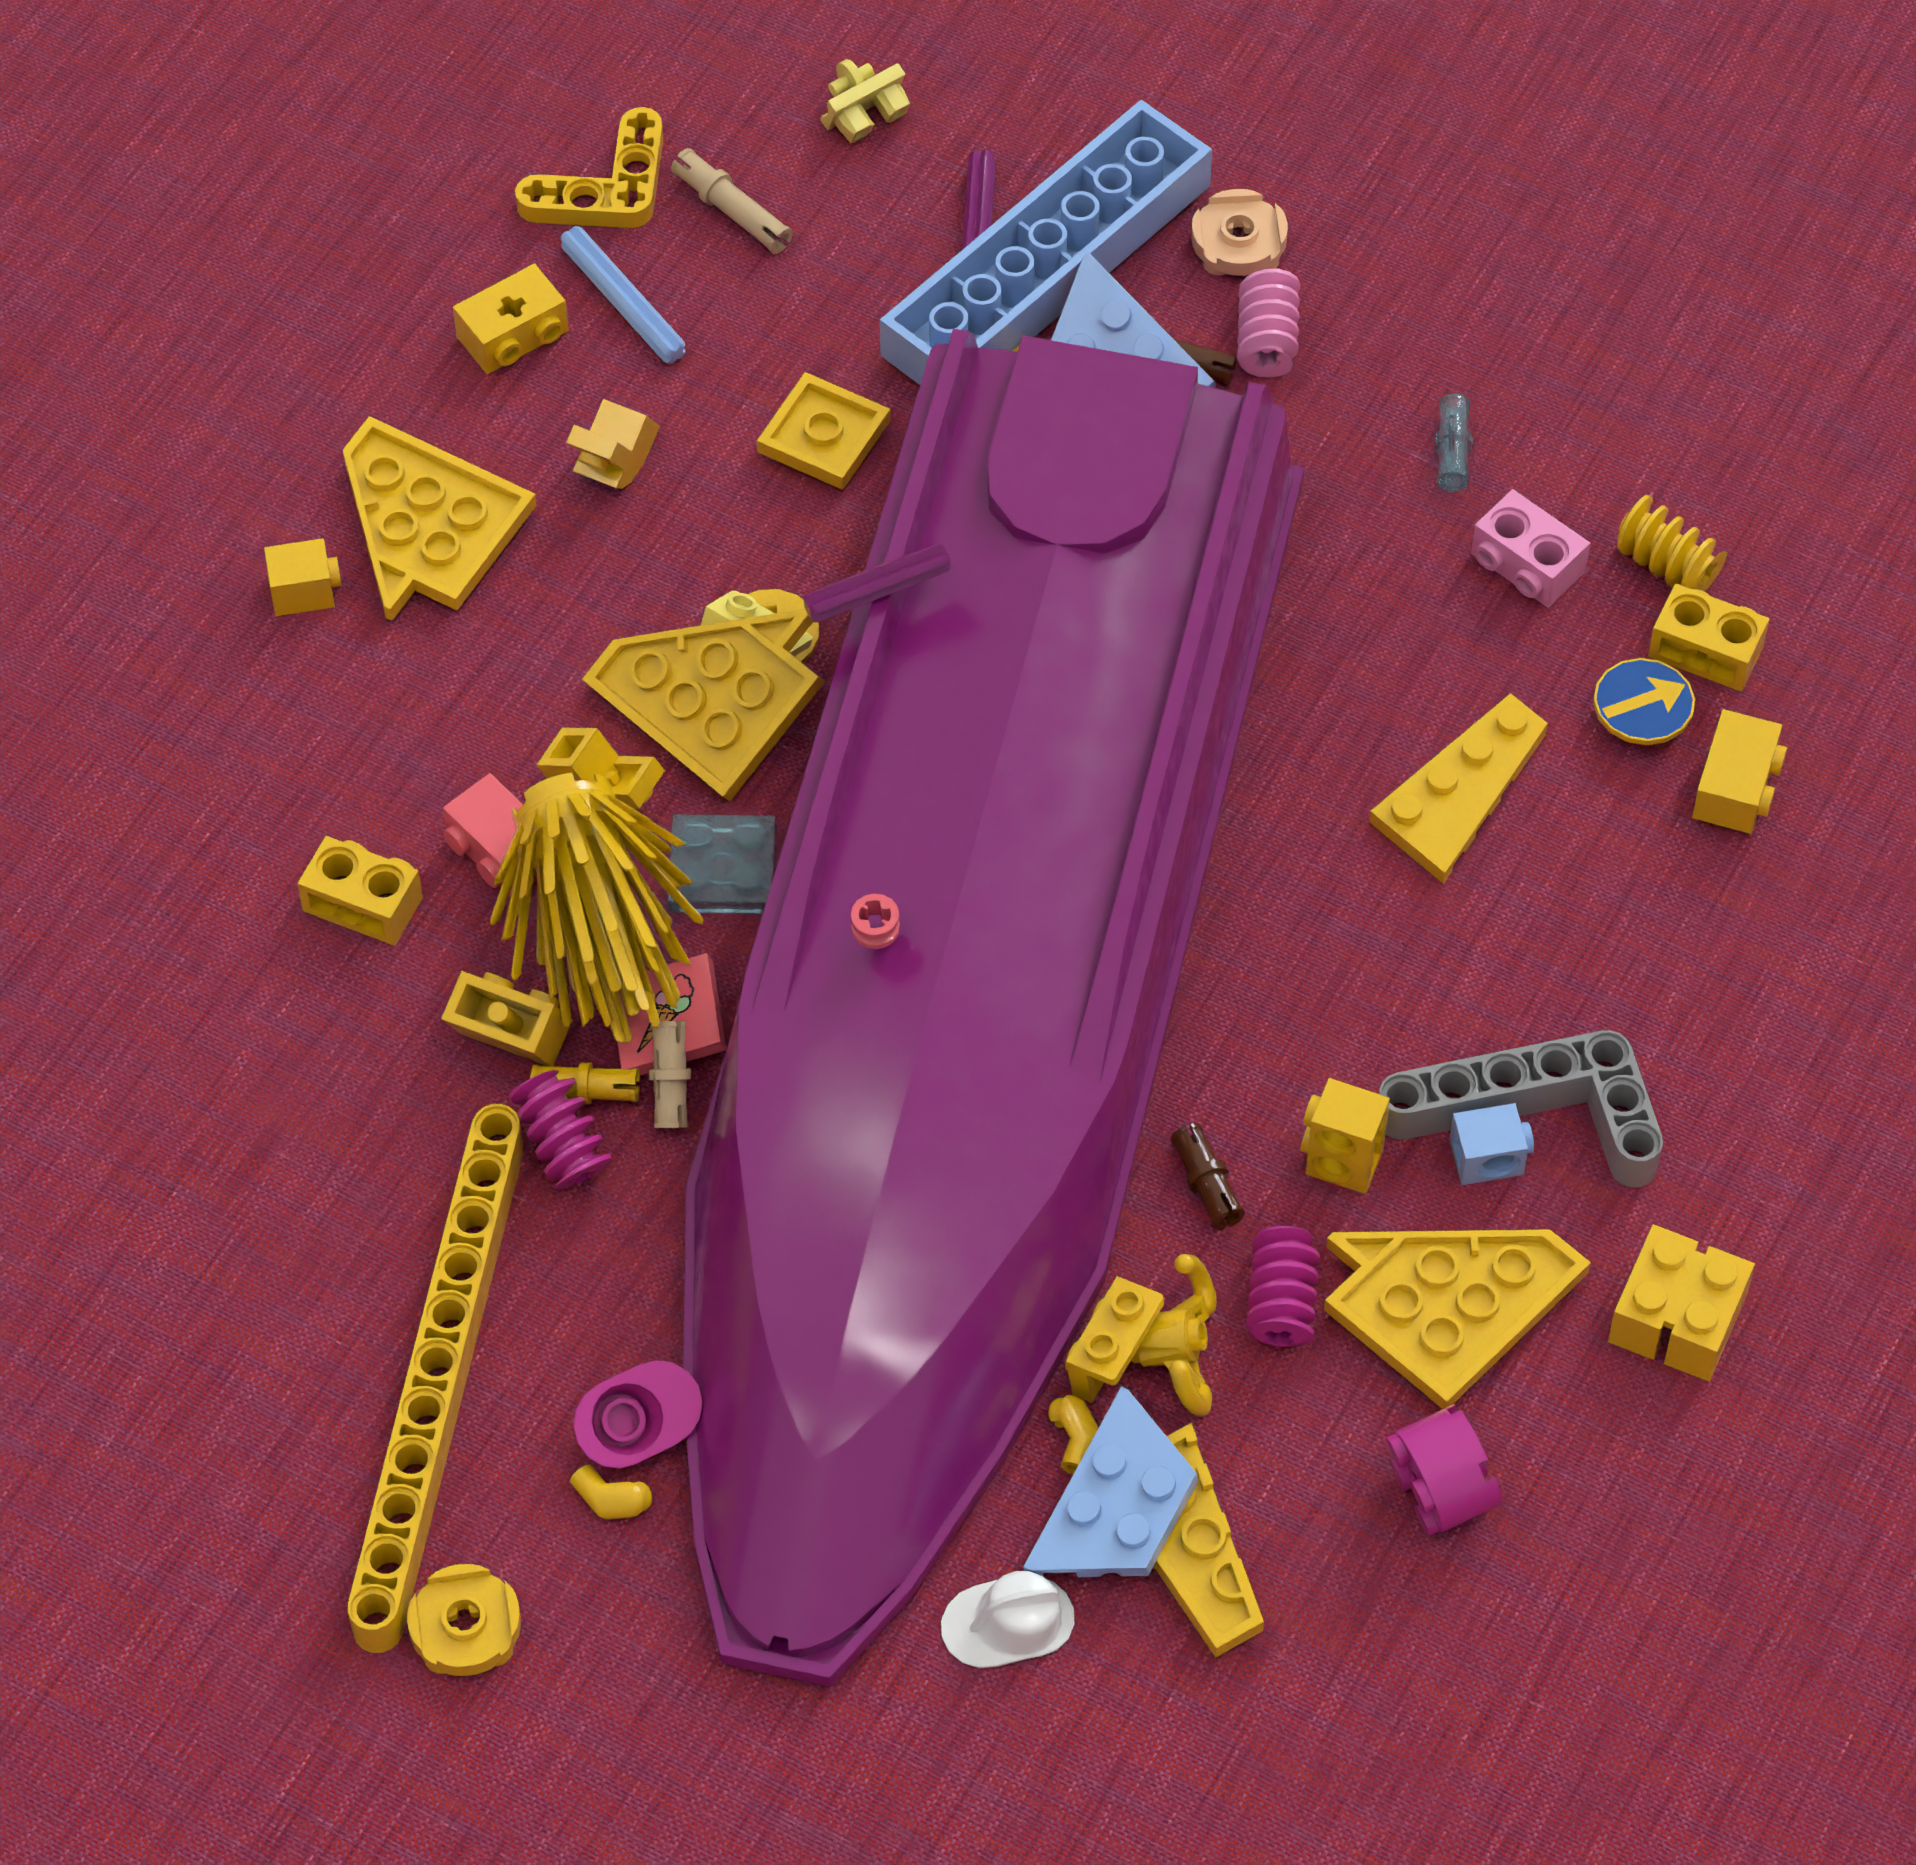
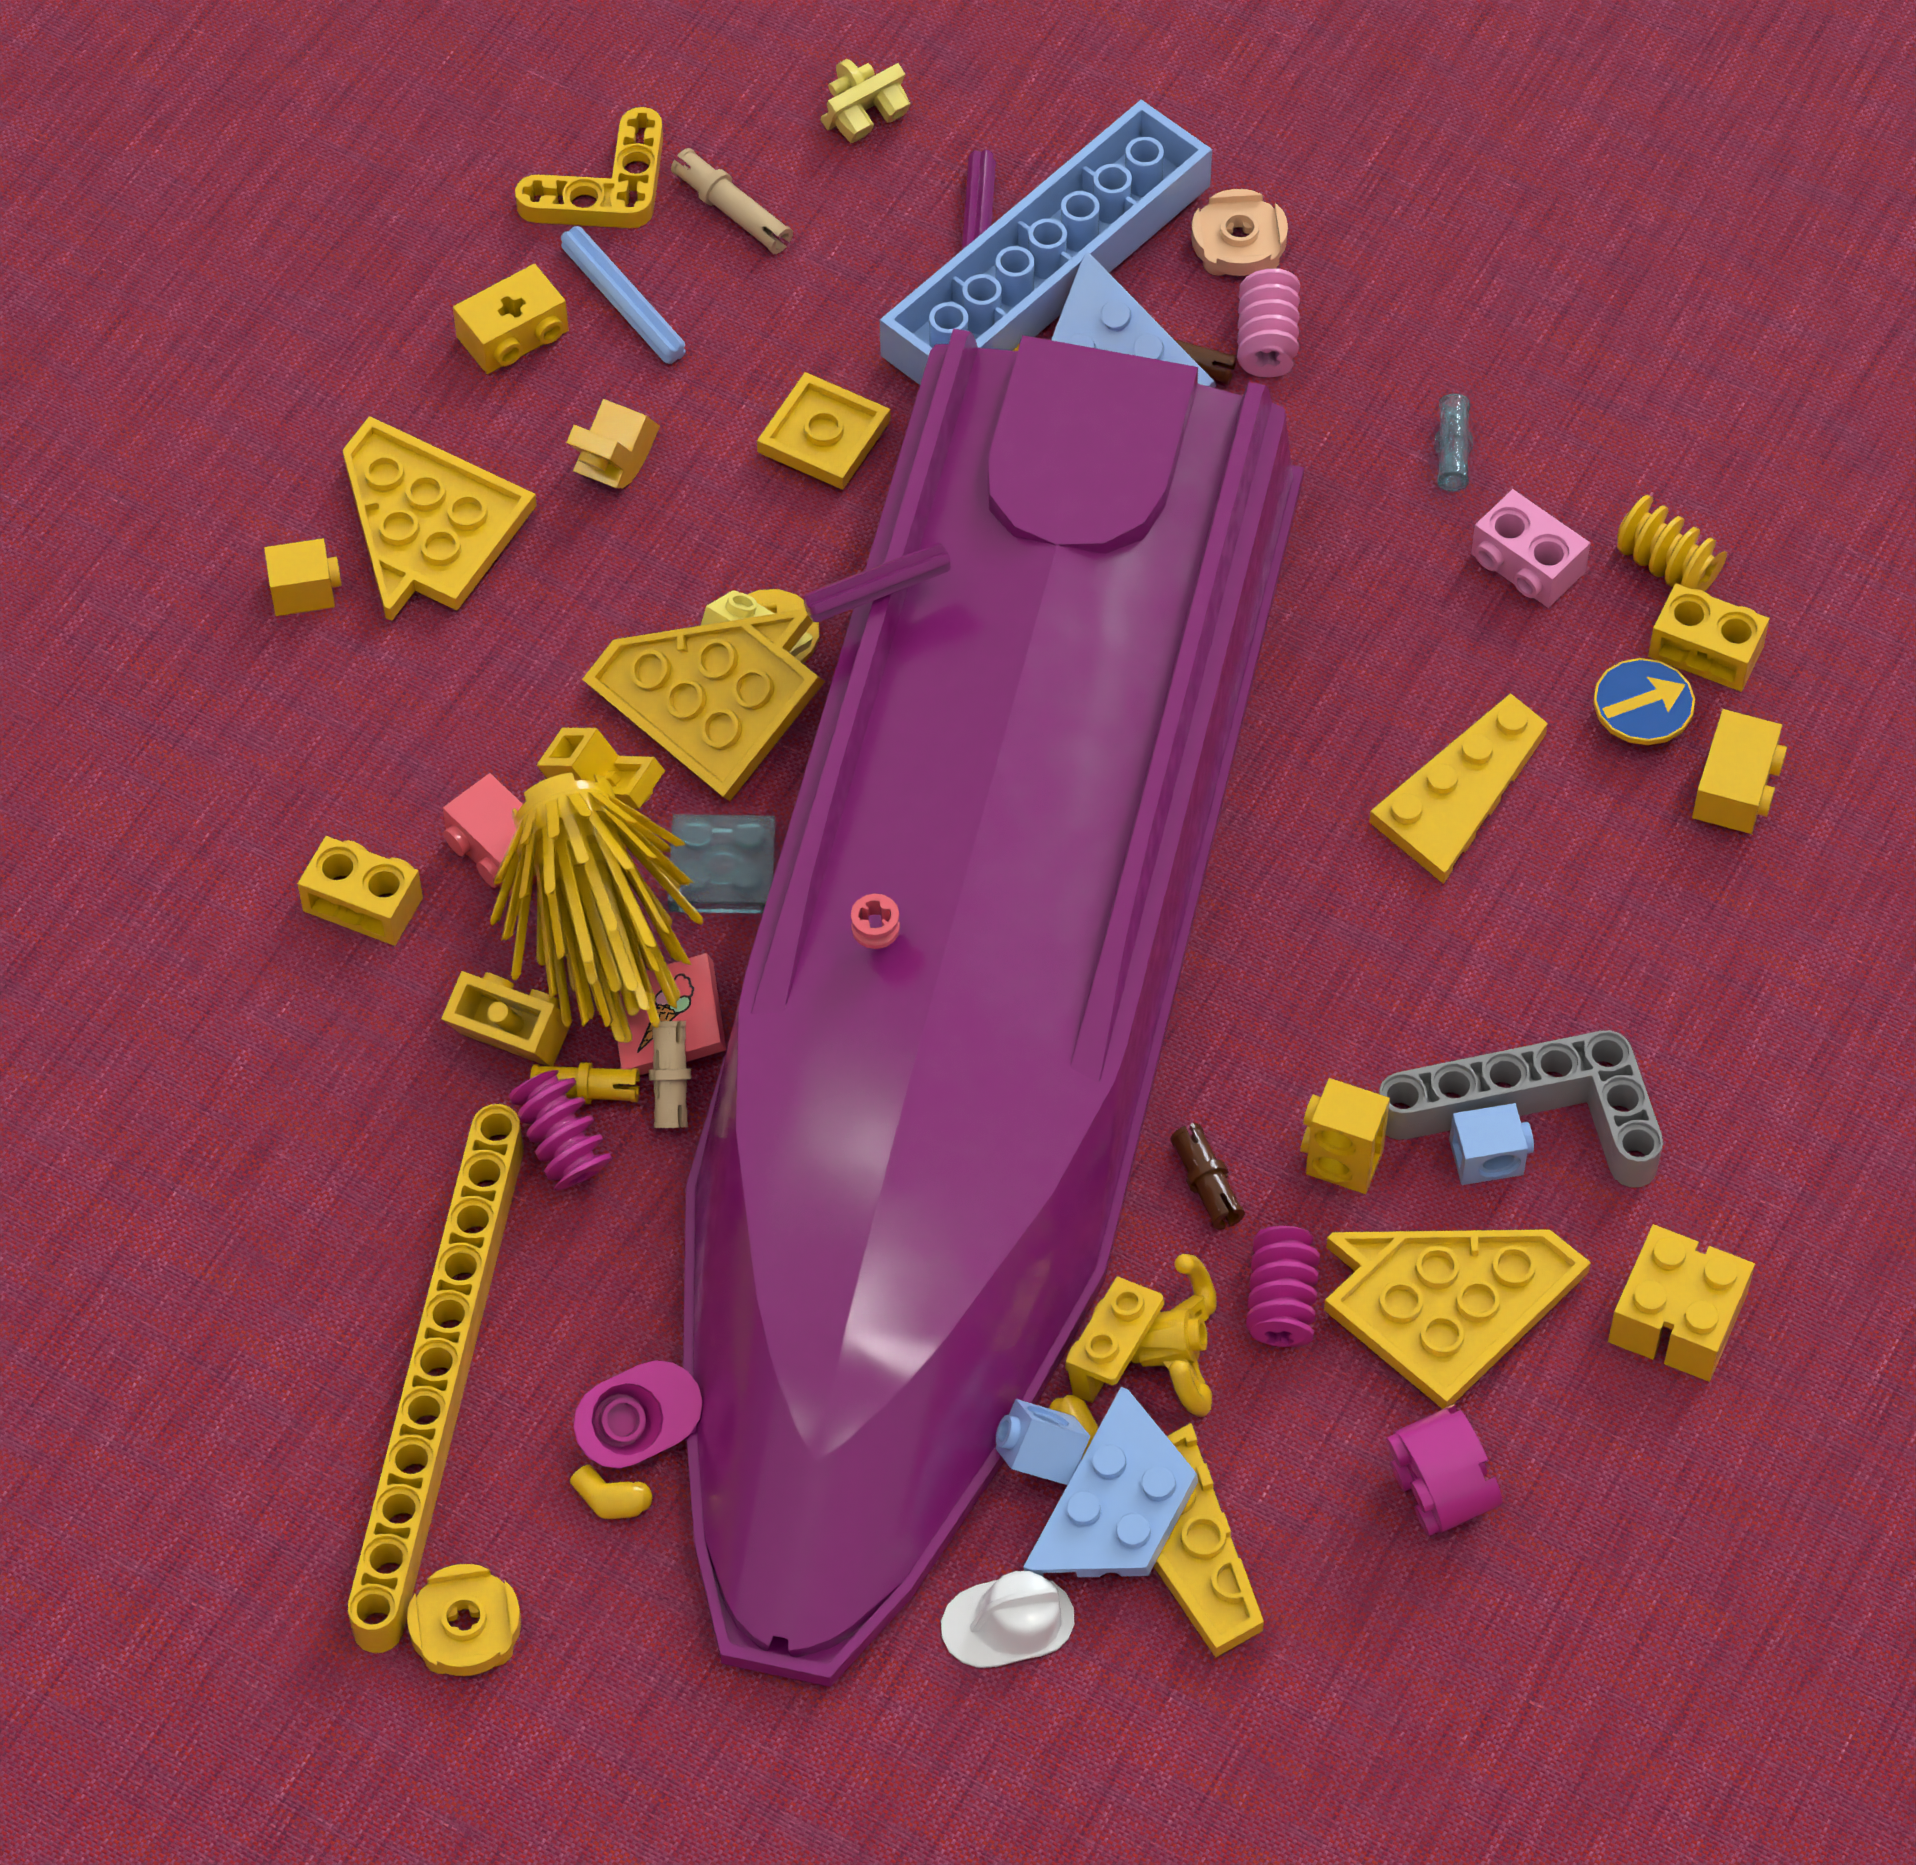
(1041, 1441): none -> light blue brick

